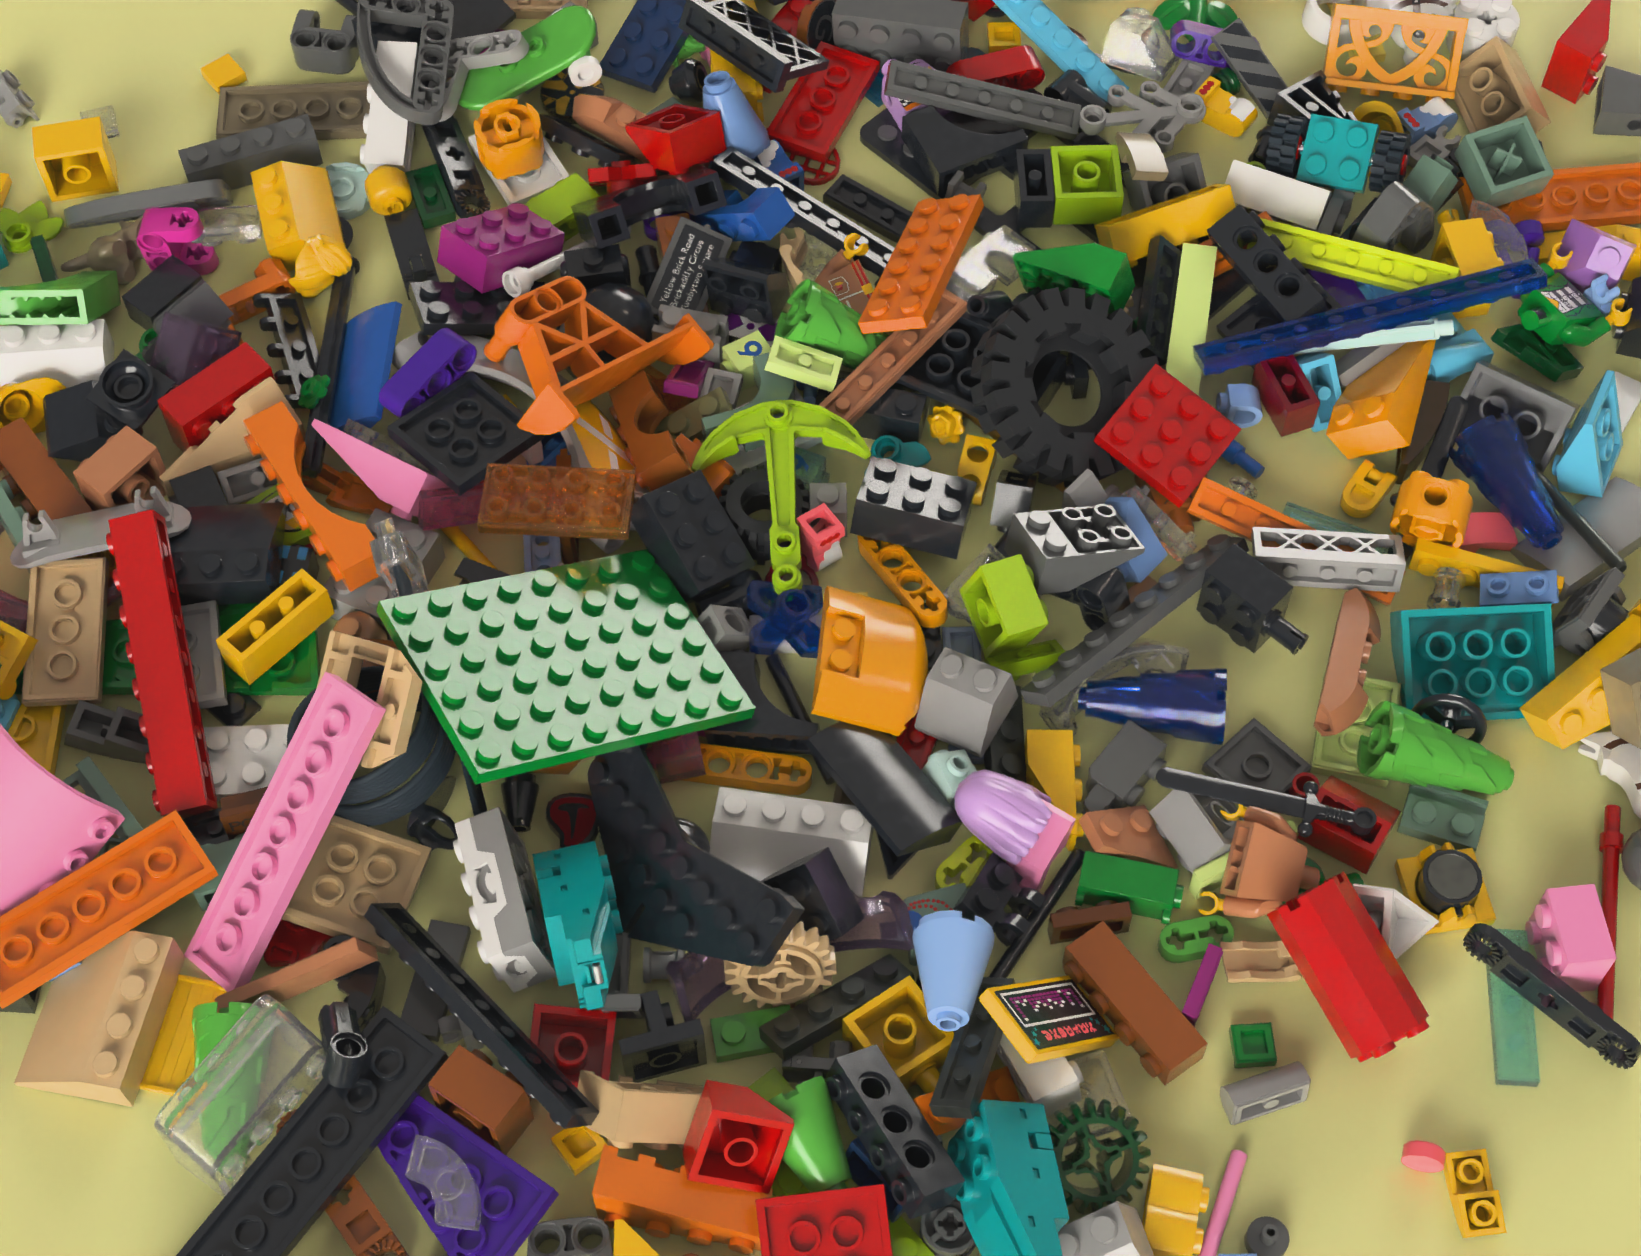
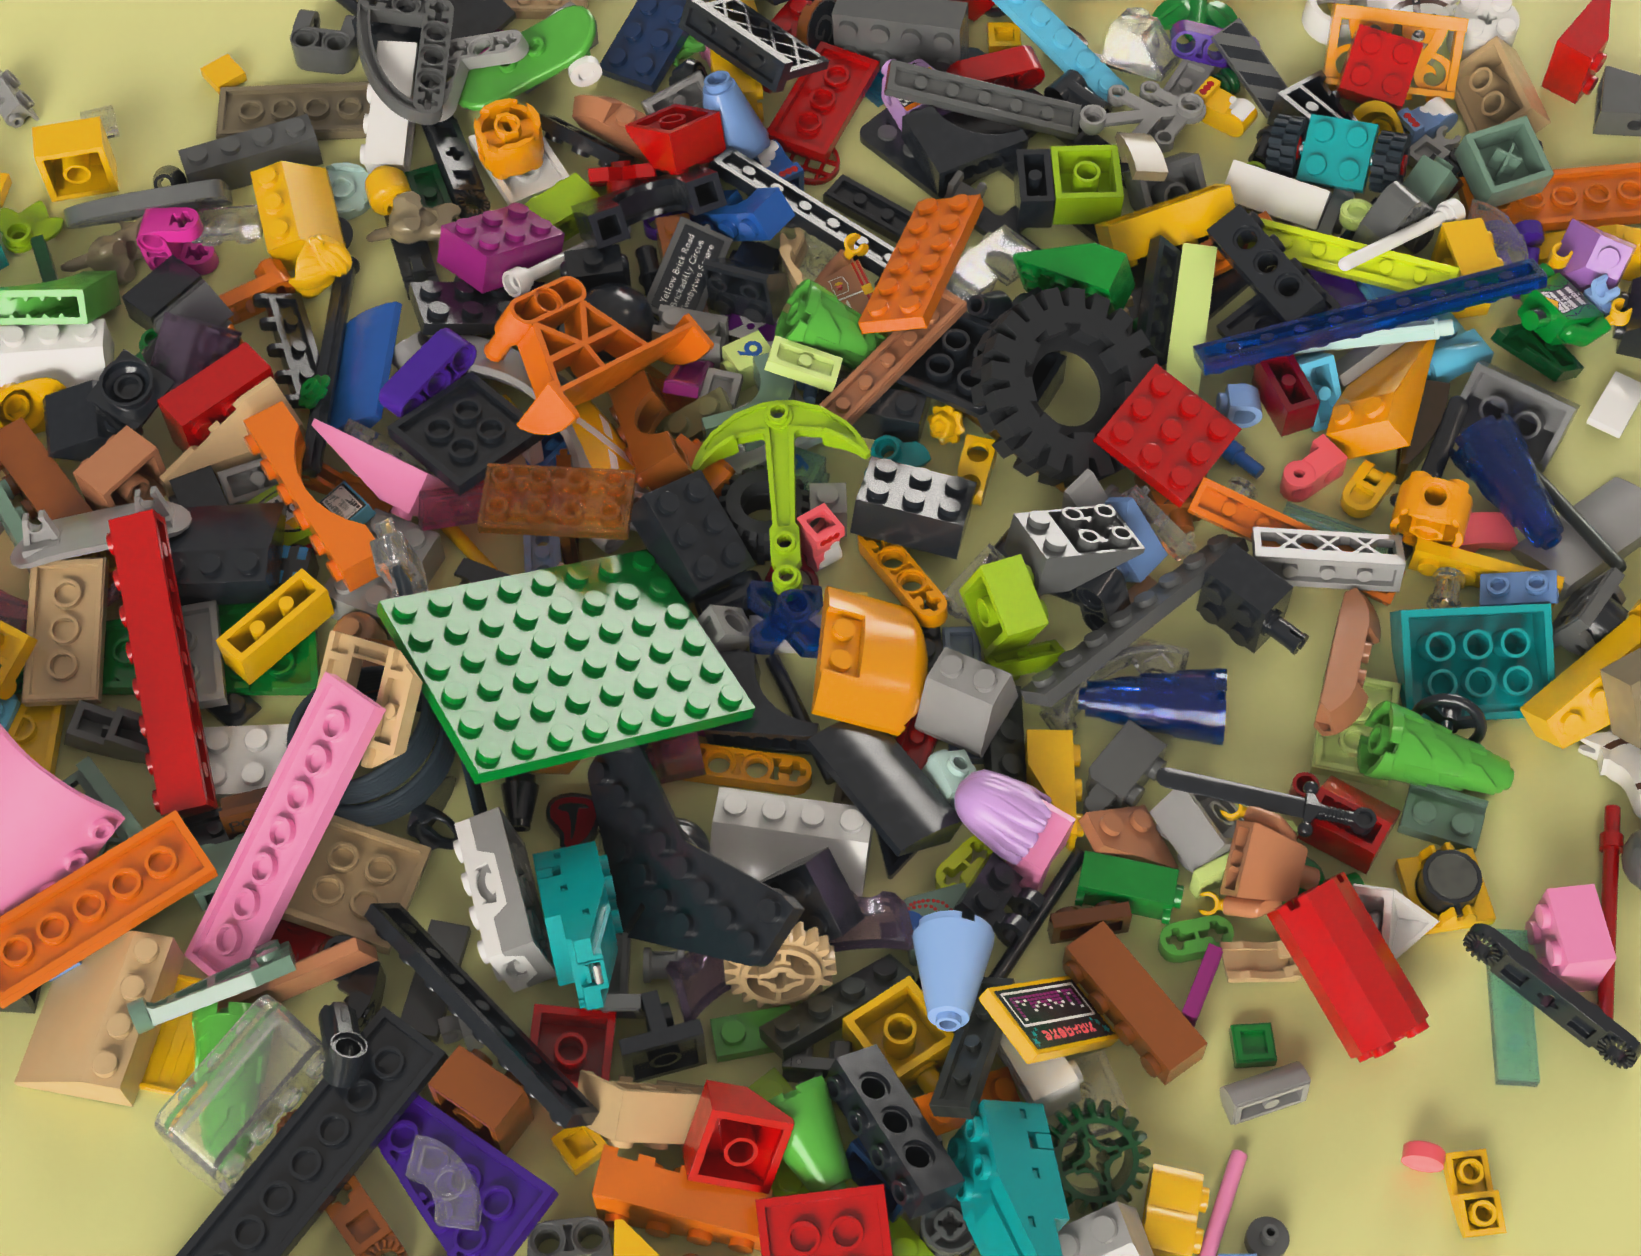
(170, 172): none -> black cone
(269, 964): none -> sand green plate
(348, 504): none -> tile
(413, 222): none -> dark tan animal
(559, 92): tile -> none
(684, 92): none -> light grey brick
(1012, 495): slope -> none
(1077, 376): black bracket -> none
(1256, 759): dark grey tile -> none
(1314, 472): none -> coral leg
(1353, 212): none -> yellowish green tile
(1378, 67): none -> red brick
(1446, 211): none -> white piece
(1591, 443): medium azure slope -> none

